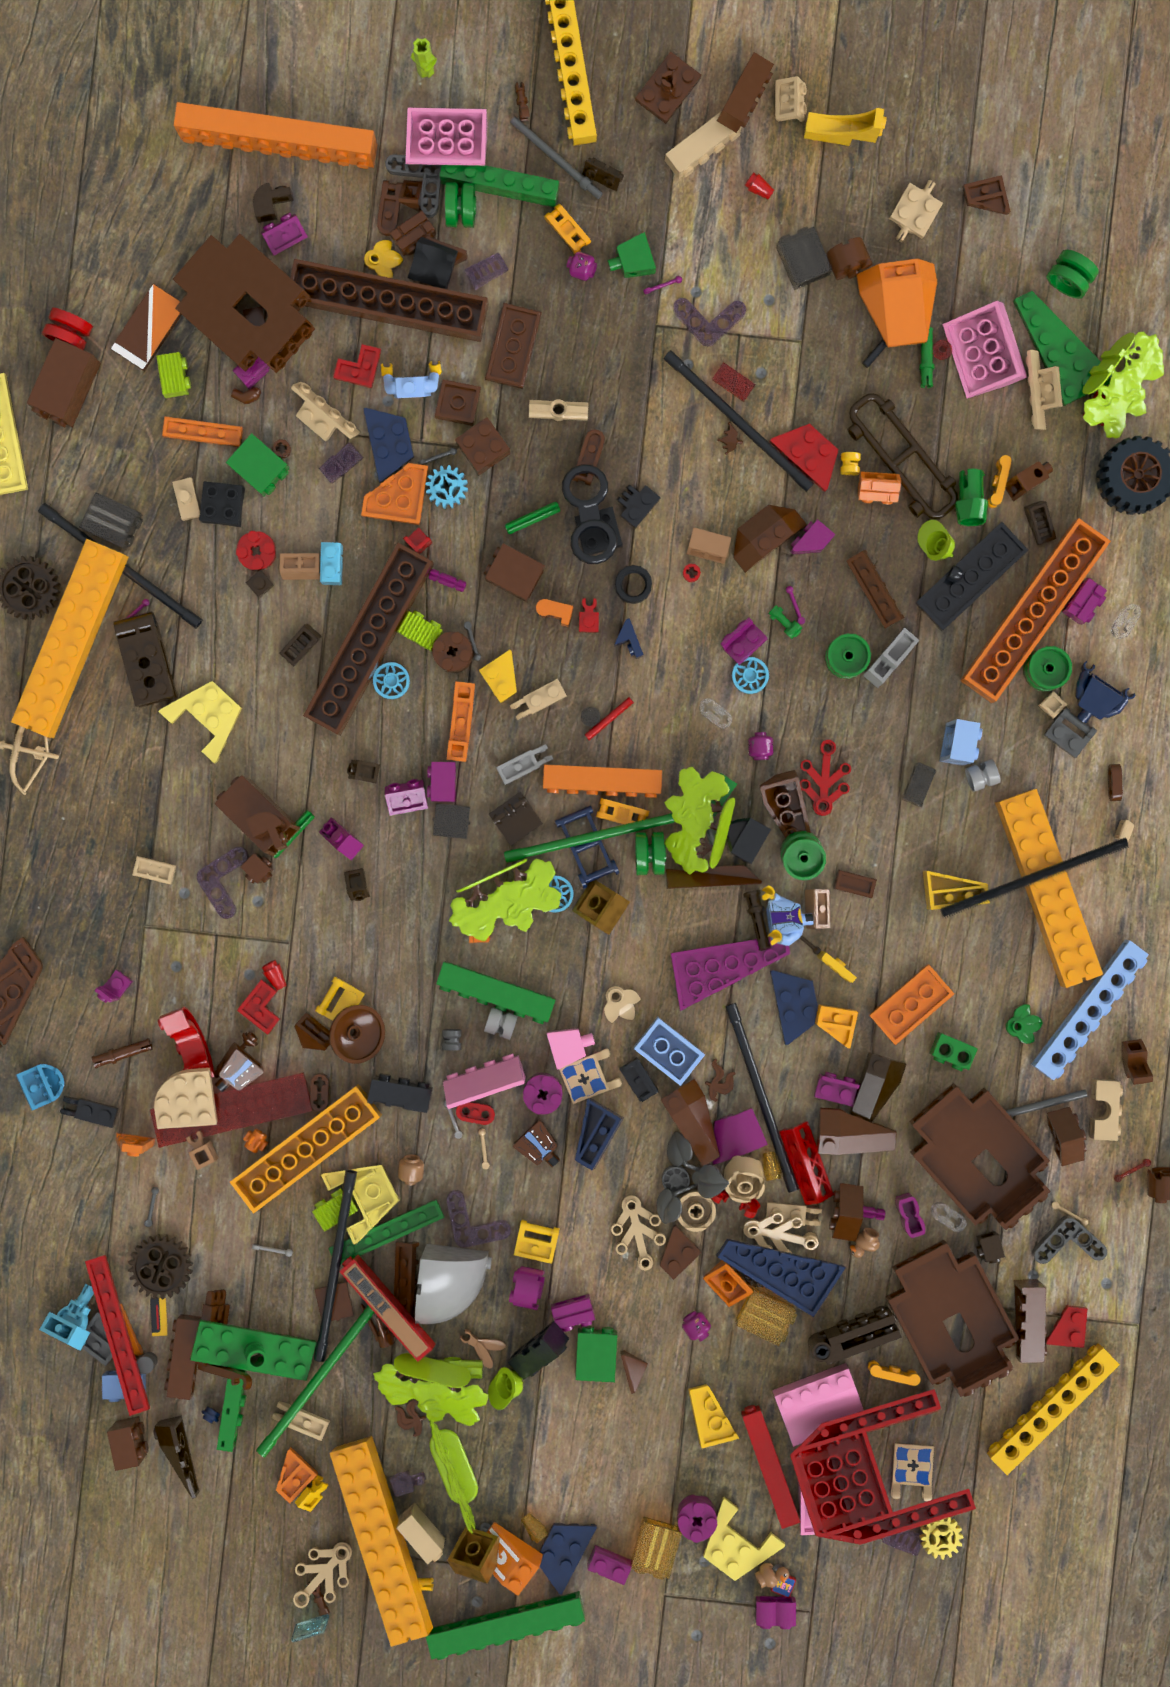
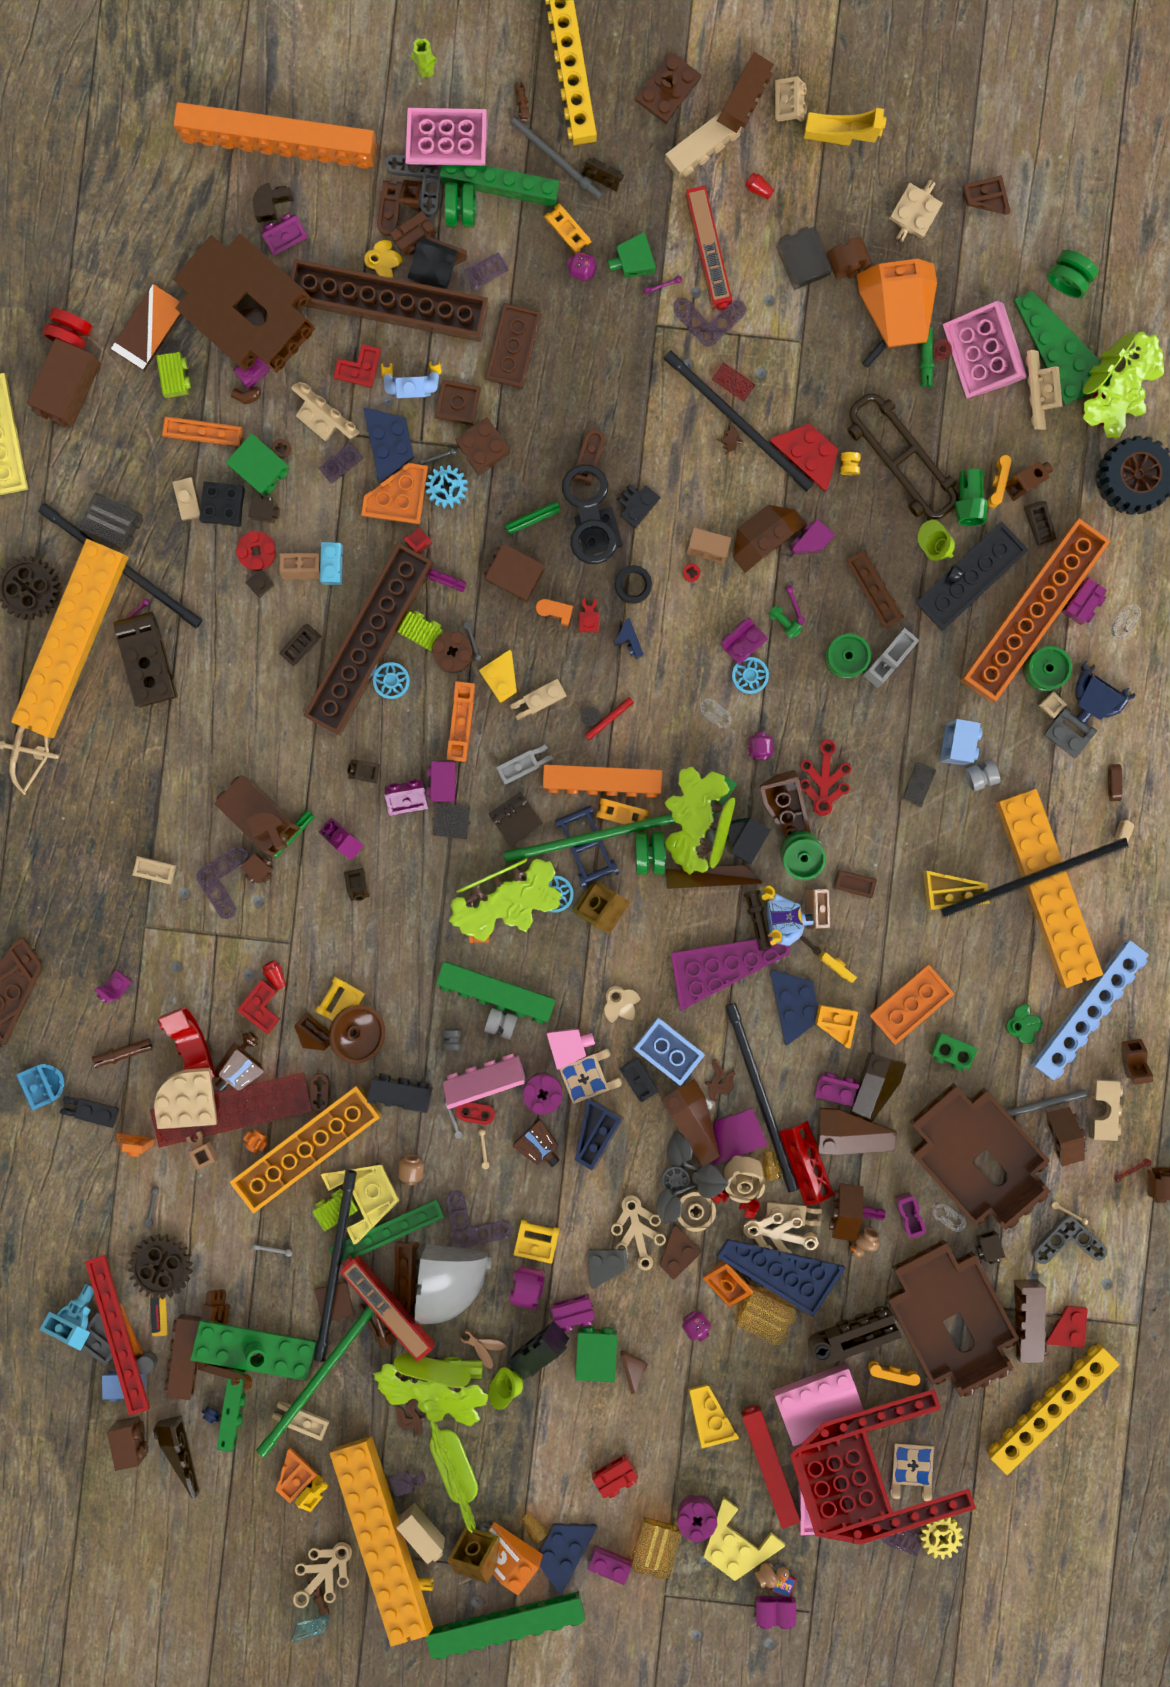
(211, 708): light yellow wing -> none
(264, 509): none -> dark brown brick
(572, 410): tan piece -> none
(605, 1264): none -> dark grey wing
(615, 1476): none -> red brick
(708, 248): none -> brick
(879, 487): orange brick -> none

